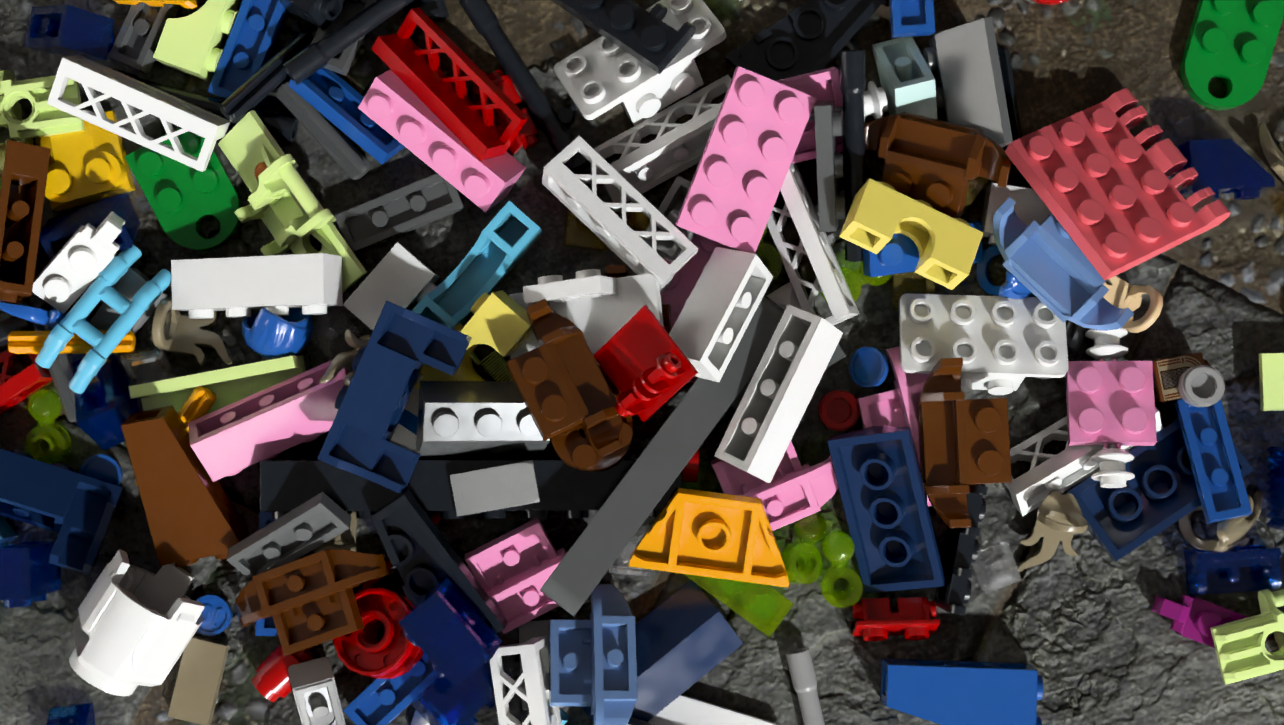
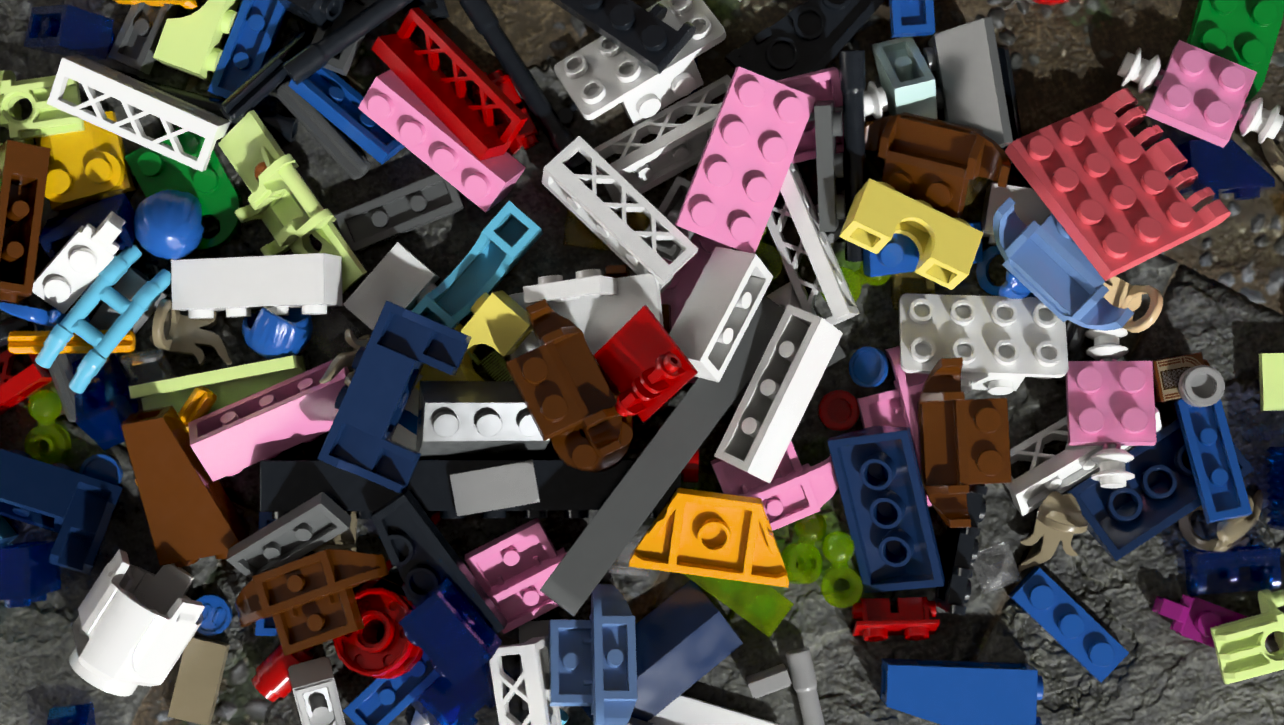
(169, 224): none -> blue hair
(768, 681): none -> light grey tile
(1068, 624): none -> blue plate
(1201, 94): none -> bright pink plate

